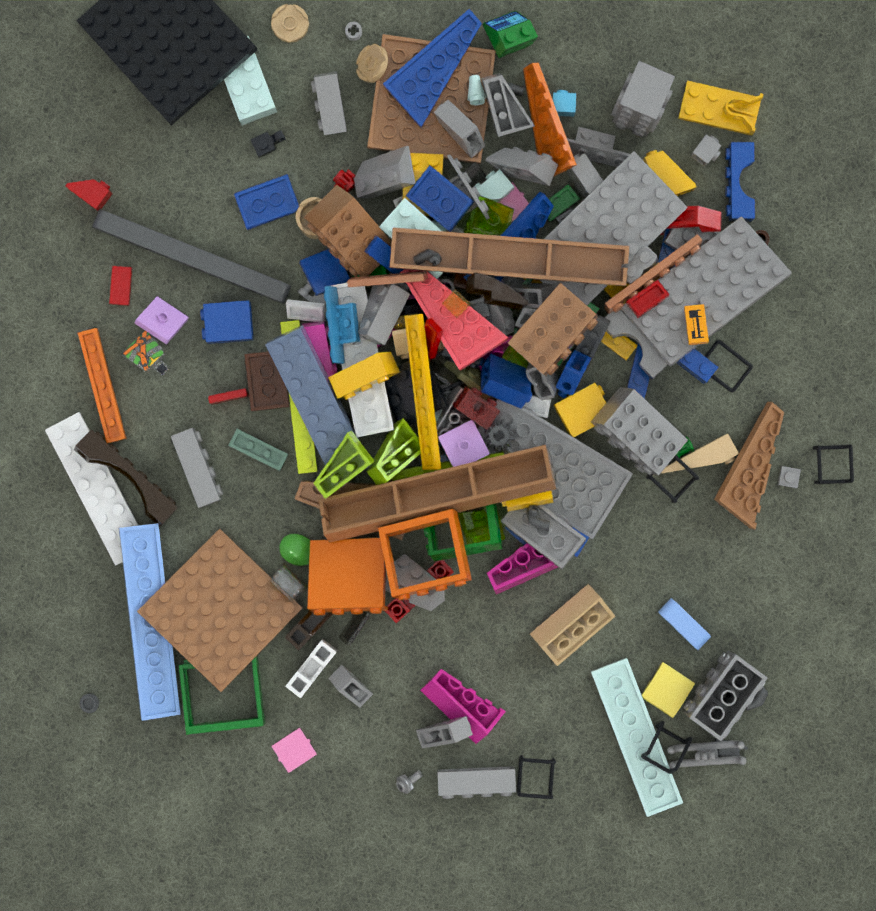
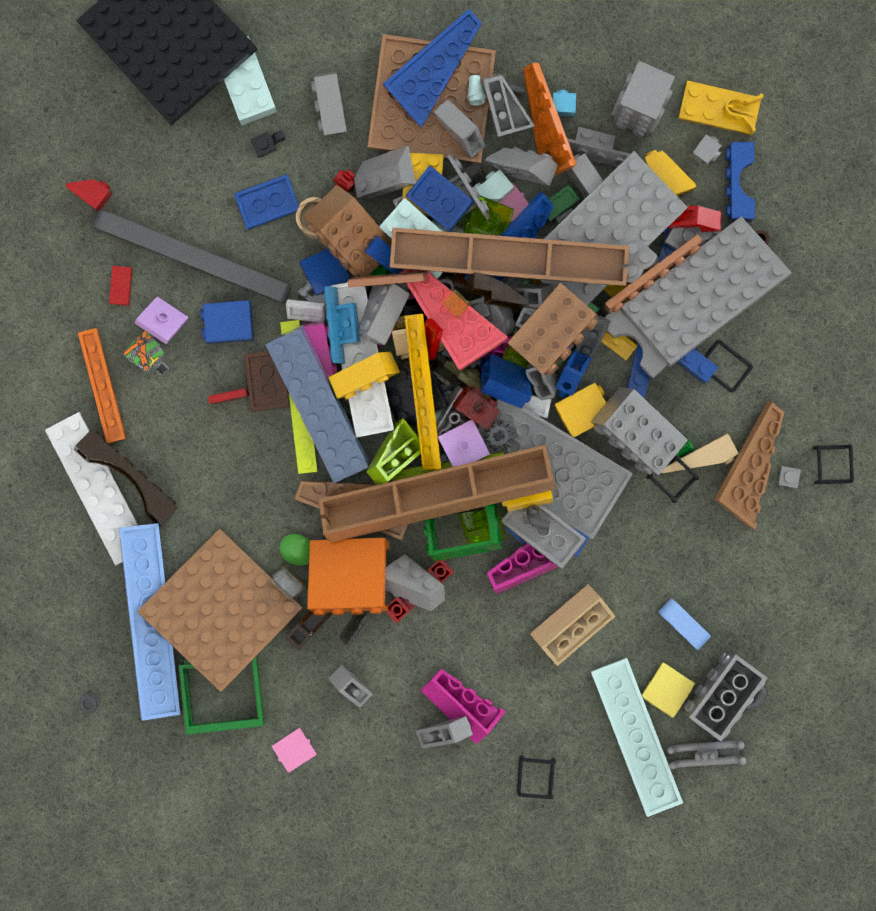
(196, 467): light grey brick -> none
(258, 450): sand green plate -> none
(289, 23): tan tile -> none
(311, 668): white arch -> none
(344, 465): lime wedge -> none
(349, 27): light grey bush -> none
(372, 63): tan tile -> none
(405, 783): light grey plate -> none
(419, 523): orange window -> none
(428, 255): dark grey arm -> none
(476, 781): light grey brick -> none
(510, 33): green slope -> none
(647, 298): red tile -> none
(659, 726): black piece -> none
(696, 324): light orange tile -> none

